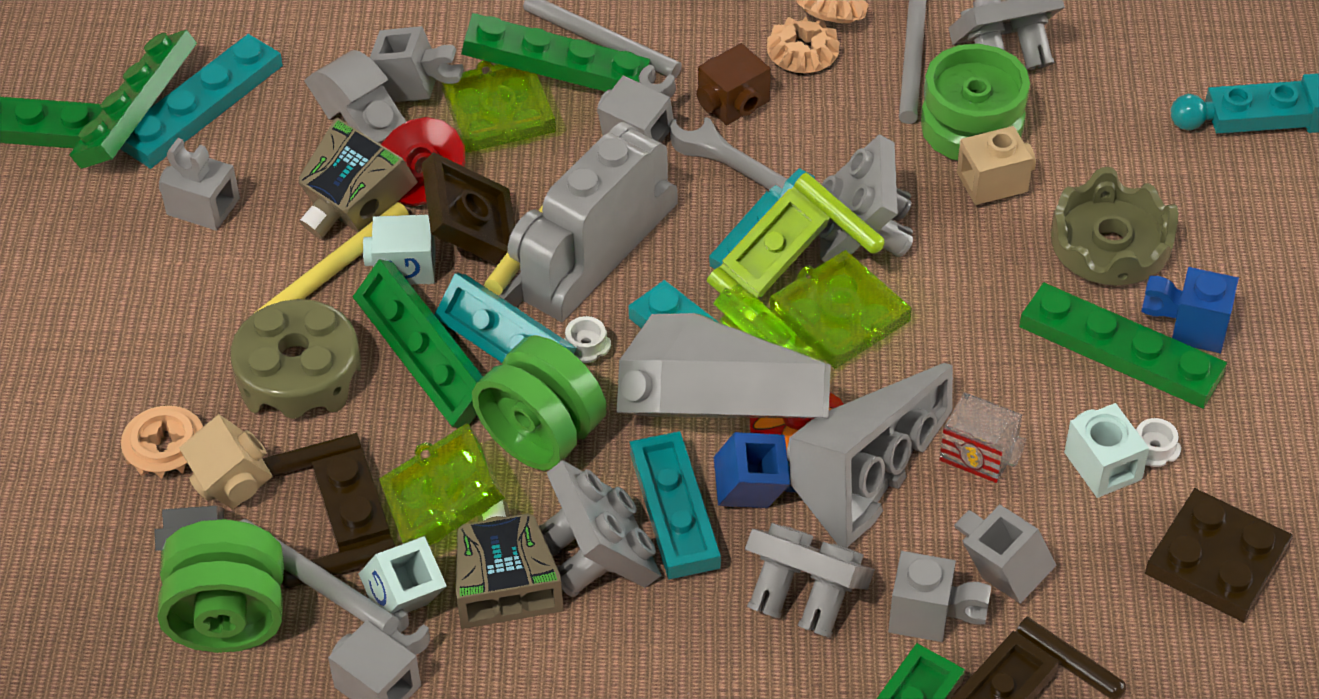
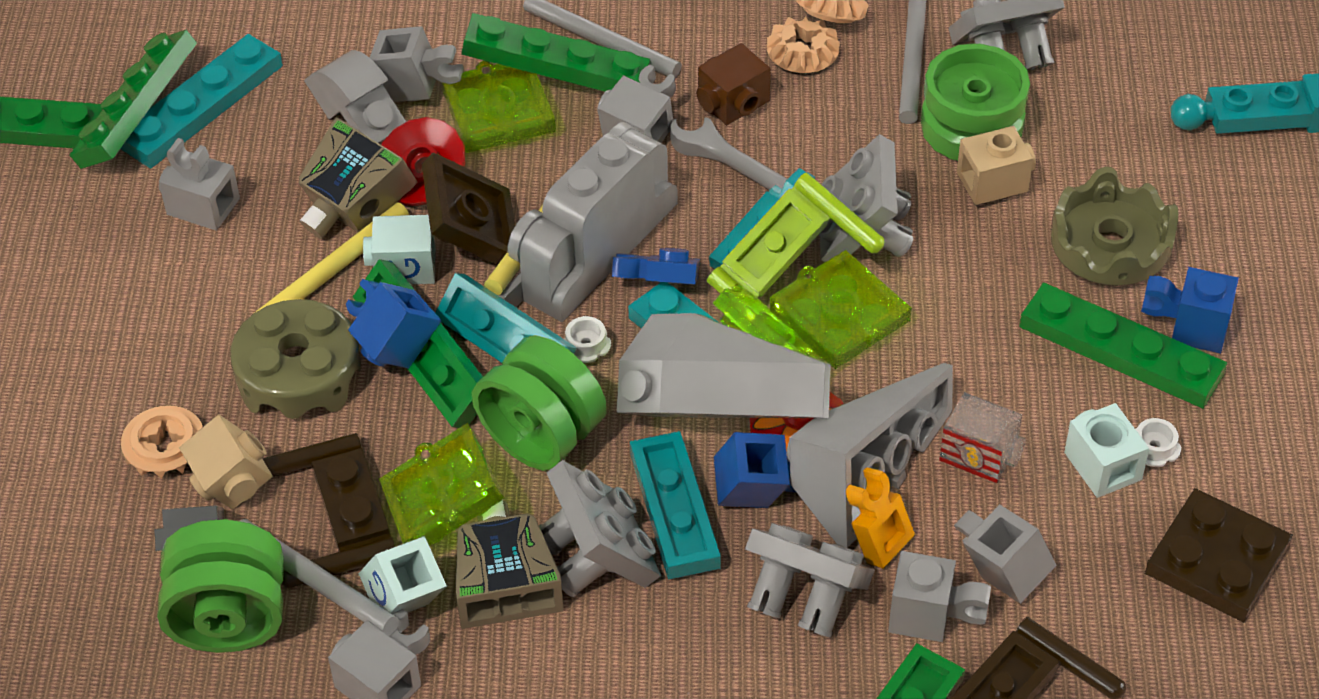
(391, 323): none -> blue brick
(669, 266): none -> blue plate
(883, 522): none -> light orange plate

